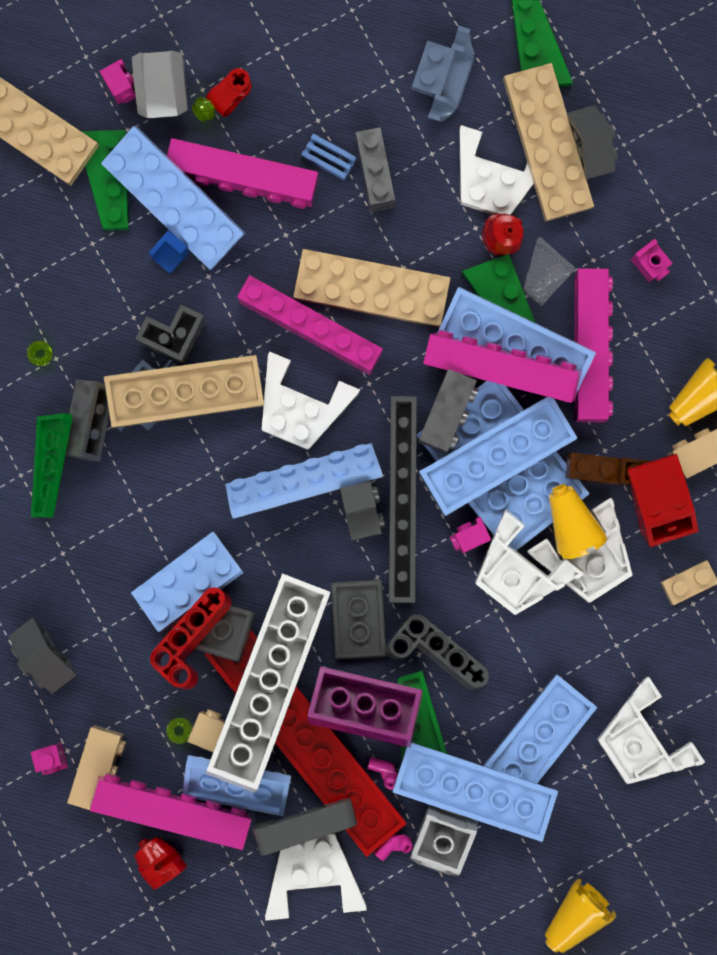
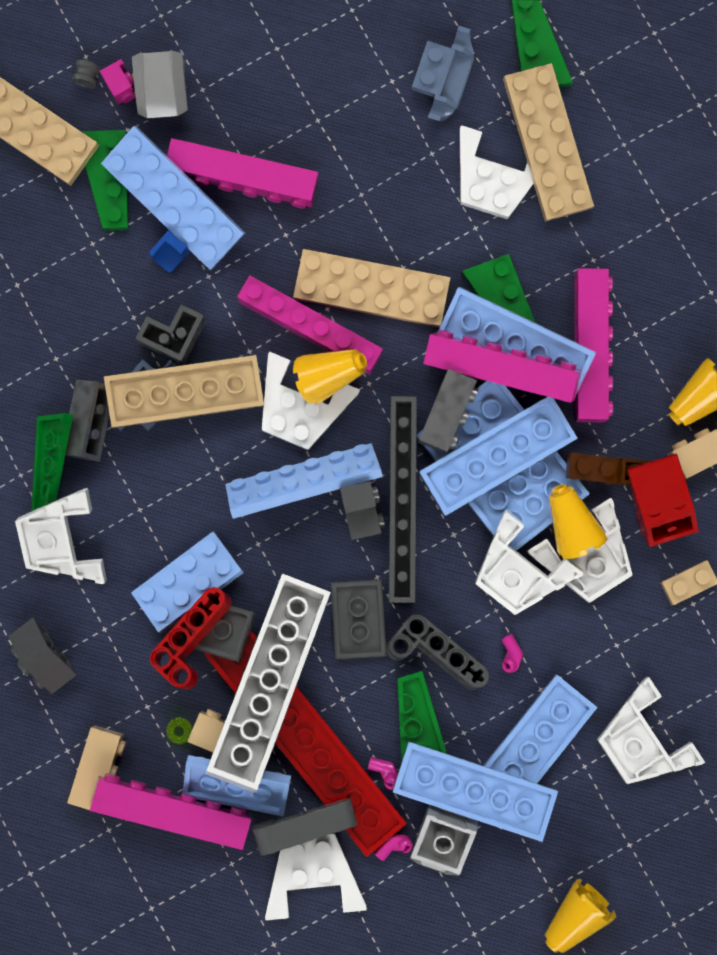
(32, 350): clear neon green plate -> none
(49, 543): none -> white wing
(49, 759): dark pink brick -> none
(85, 74): none -> dark grey wheel
(158, 861): red helmet -> none
(203, 109): clear neon green plate -> none
(227, 94): red piece -> none
(327, 373): none -> yellow cone
(334, 149): medium blue tile -> none
(365, 706): magenta brick -> none
(375, 170): flat silver brick -> none
(470, 536): dark pink brick -> none
(502, 234): red helmet -> none
(513, 656): none -> dark pink arm
(546, 272): clear wing -> none
(593, 141): dark grey brick -> none
(643, 262): dark pink brick -> none

